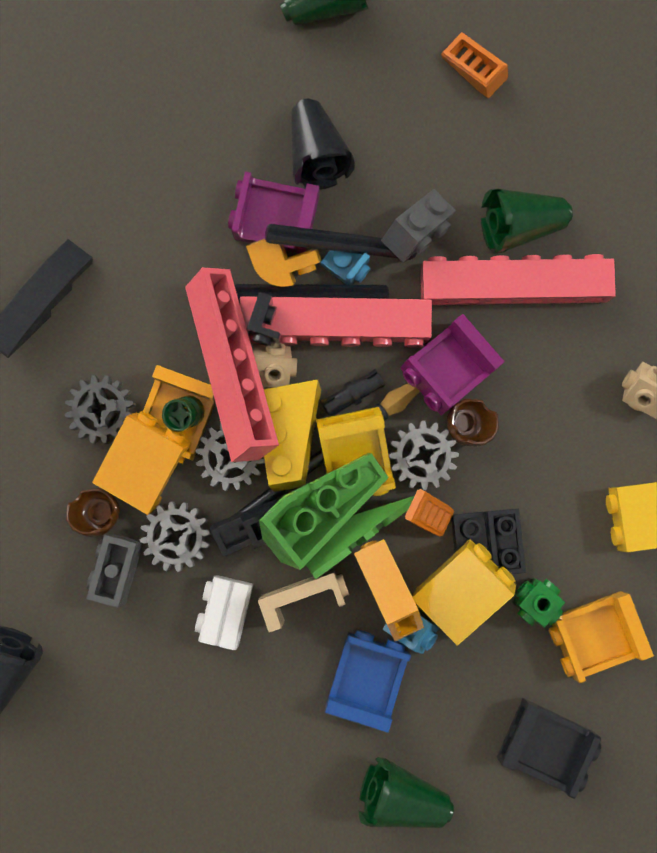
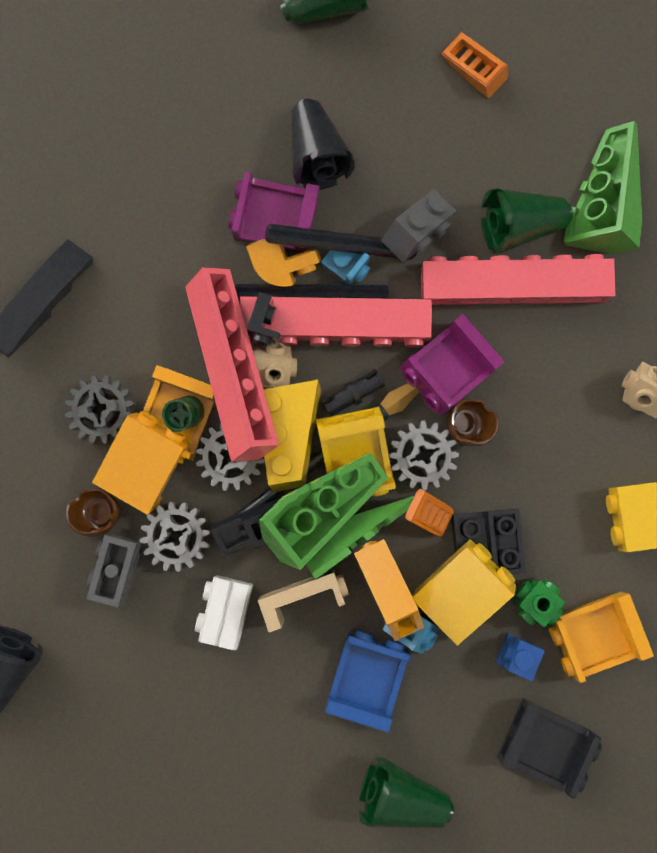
(520, 656): none -> blue brick
(610, 202): none -> bright green wedge

